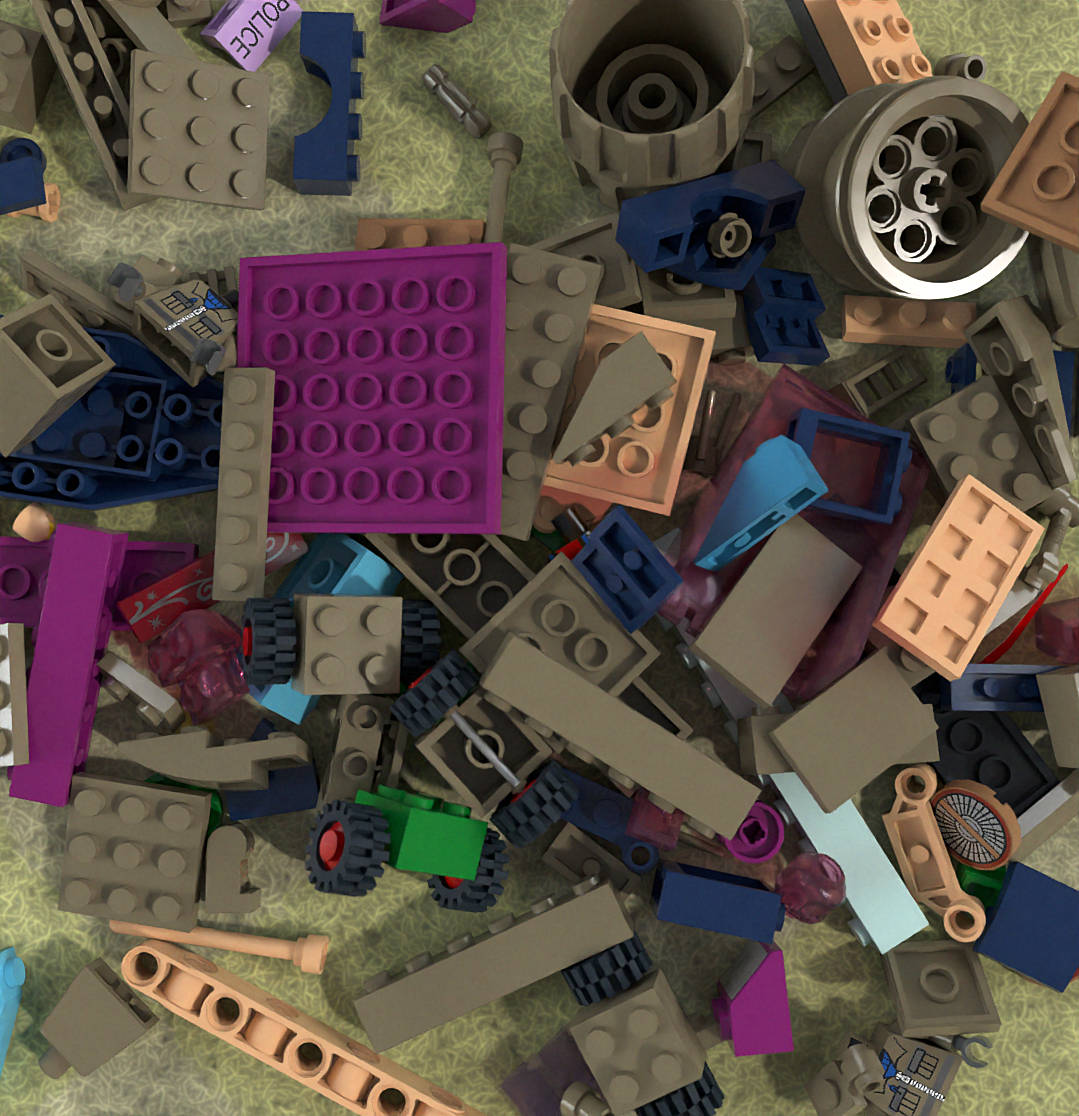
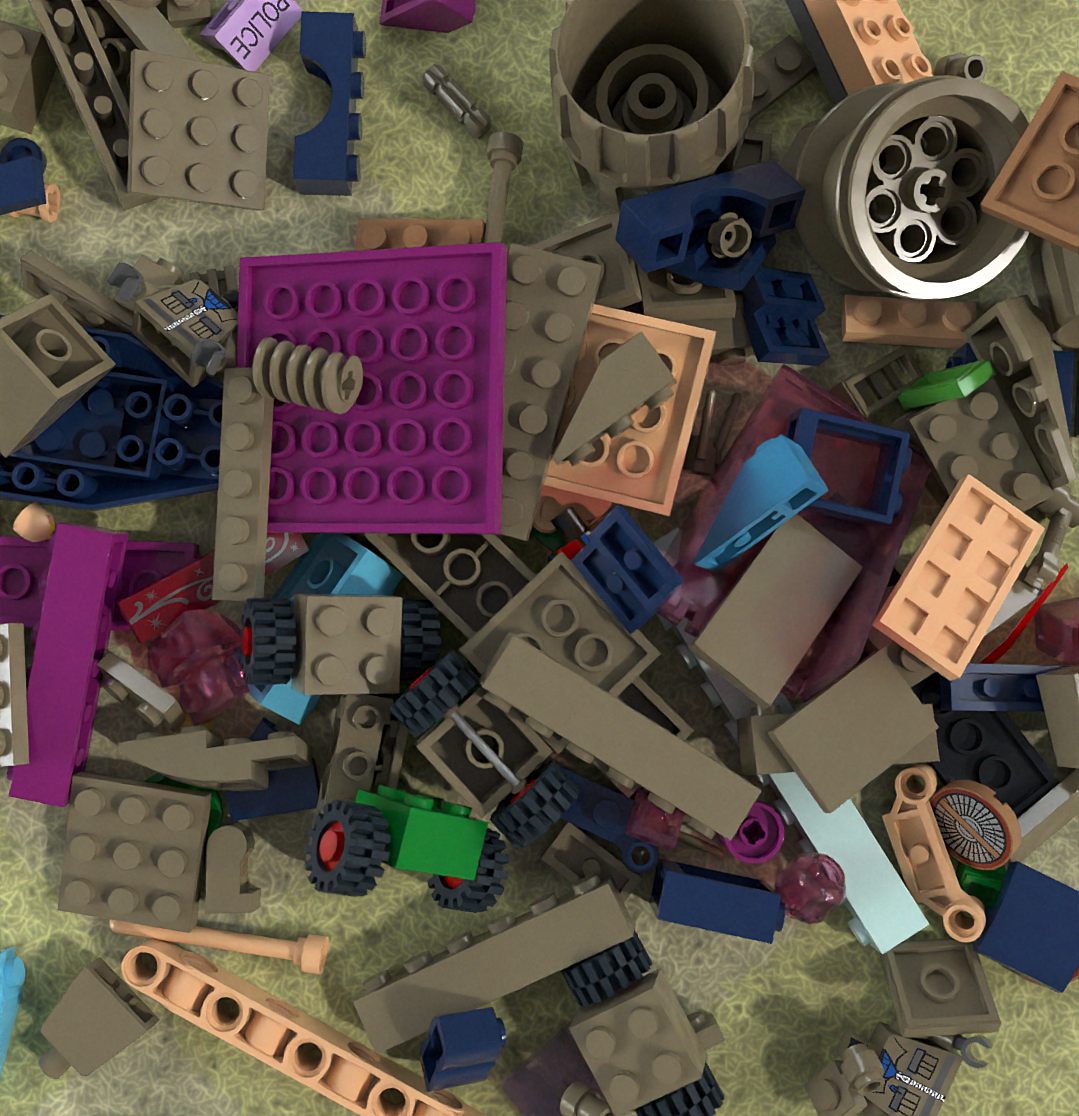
(306, 375): none -> dark tan piece
(461, 1048): none -> dark blue brick
(754, 1002): magenta slope -> none
(946, 384): none -> bright green tile

